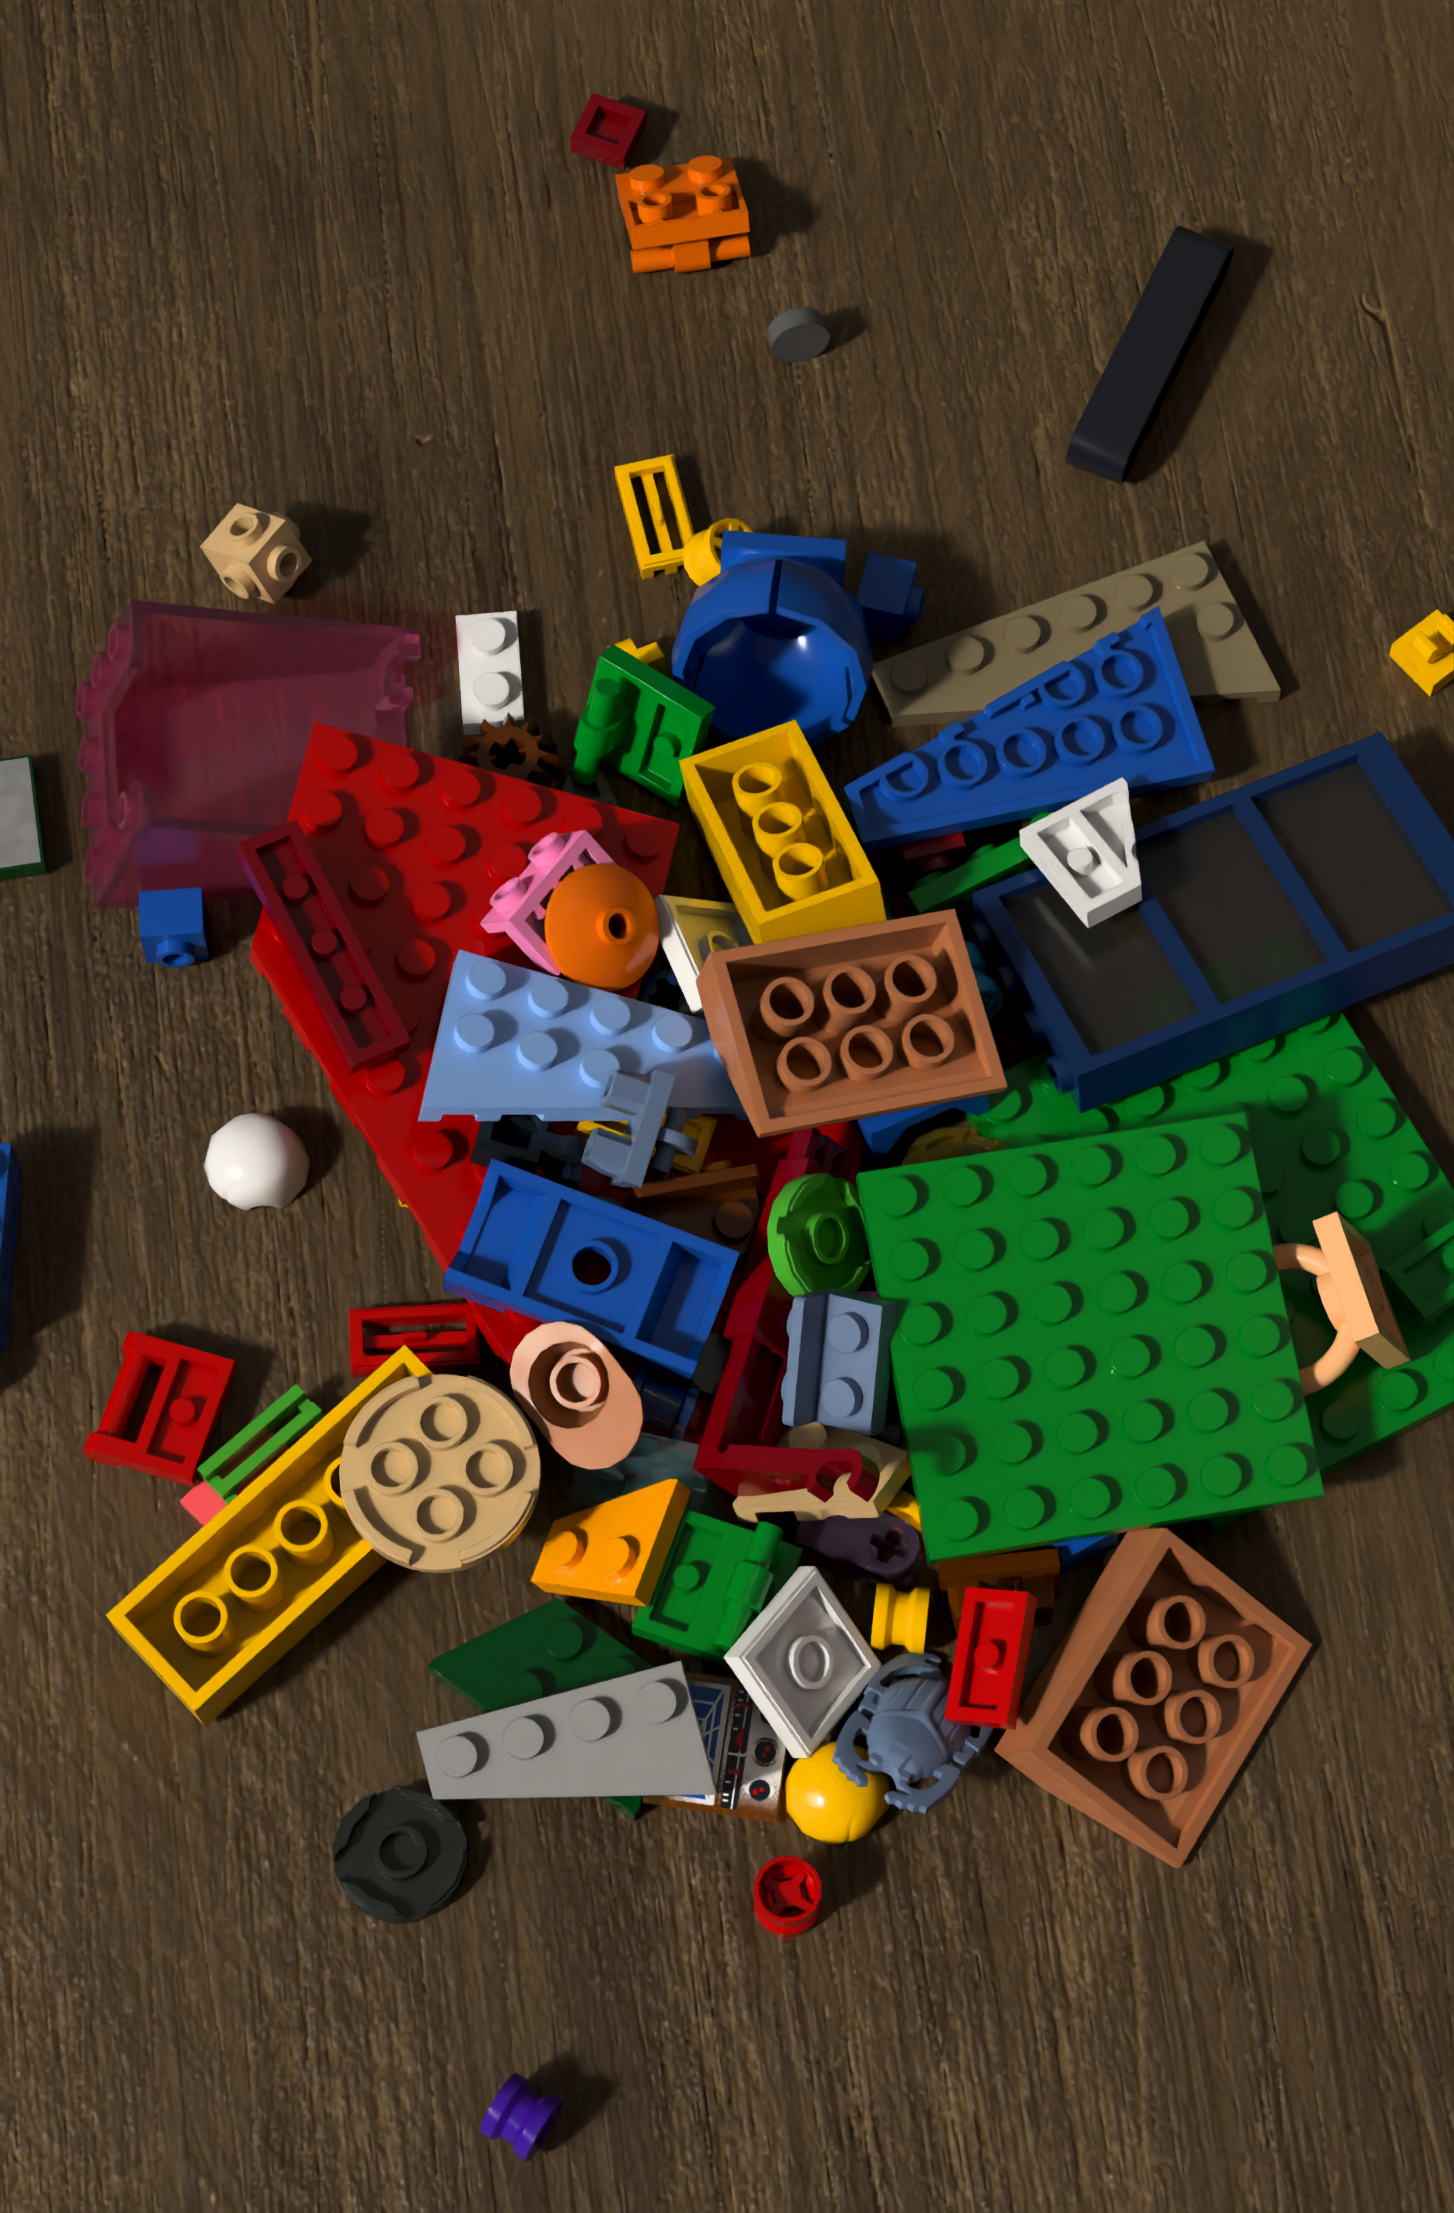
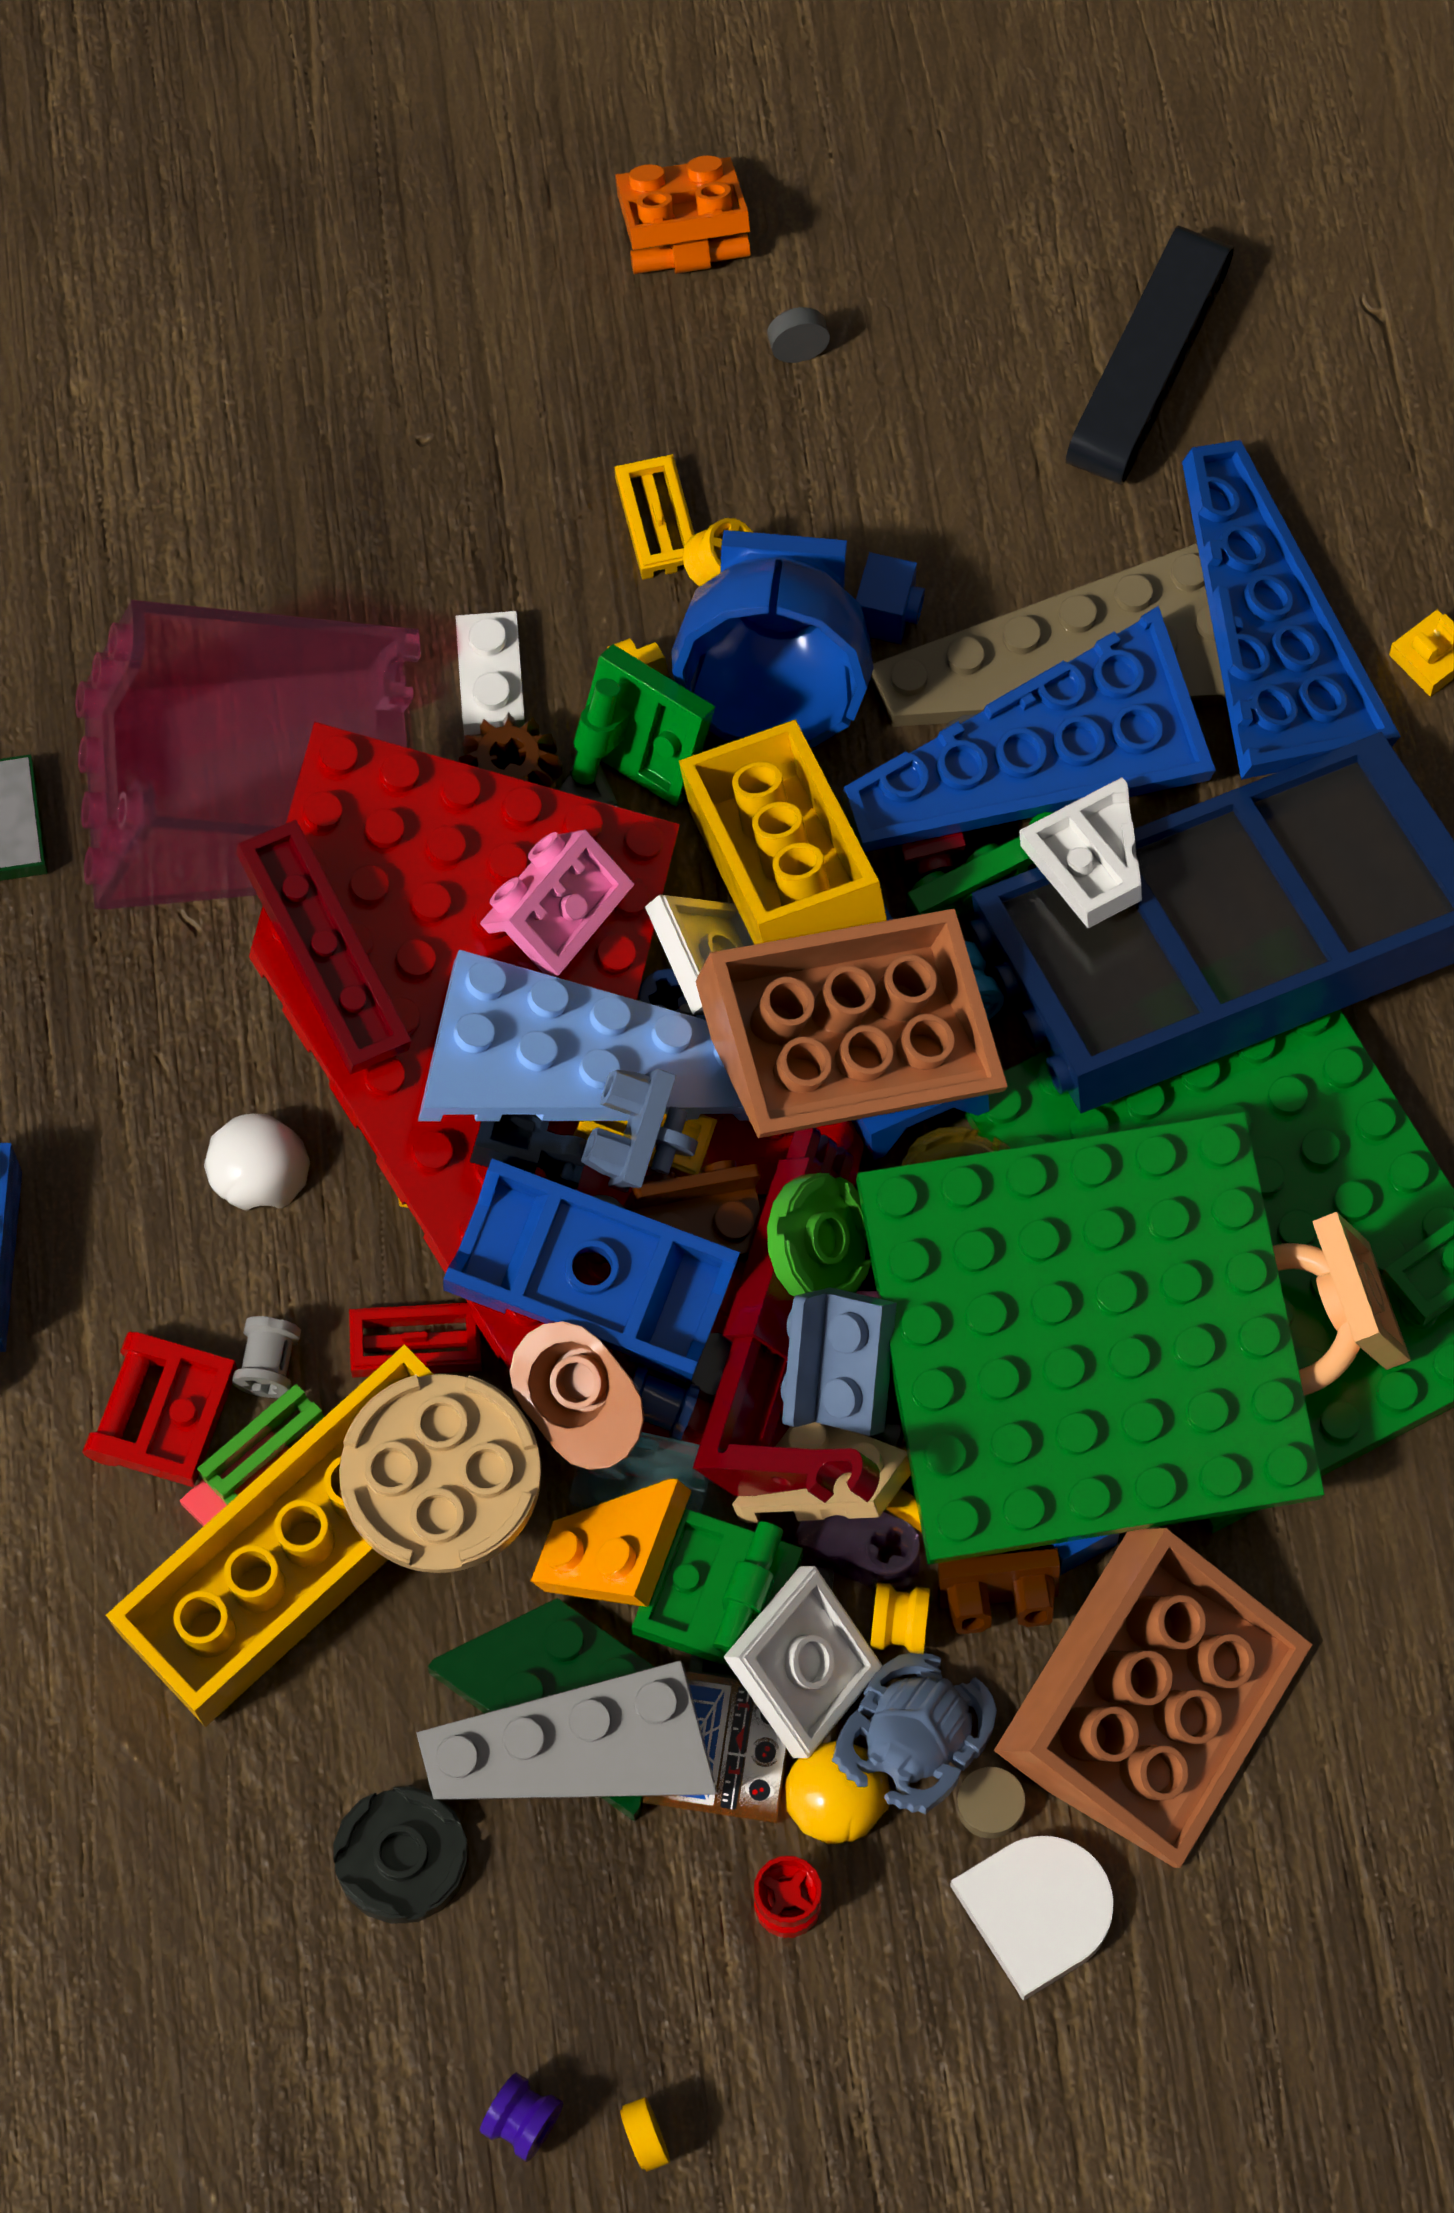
(174, 926): blue plate -> none
(257, 553): tan brick -> none
(266, 1356): none -> light grey bush
(580, 933): orange dish -> none
(608, 131): dark red plate -> none
(644, 2134): none -> yellow tile
(990, 1657): red plate -> none
(990, 1802): none -> dark tan tile
(1038, 1908): none -> white tile
(1279, 646): none -> blue wing

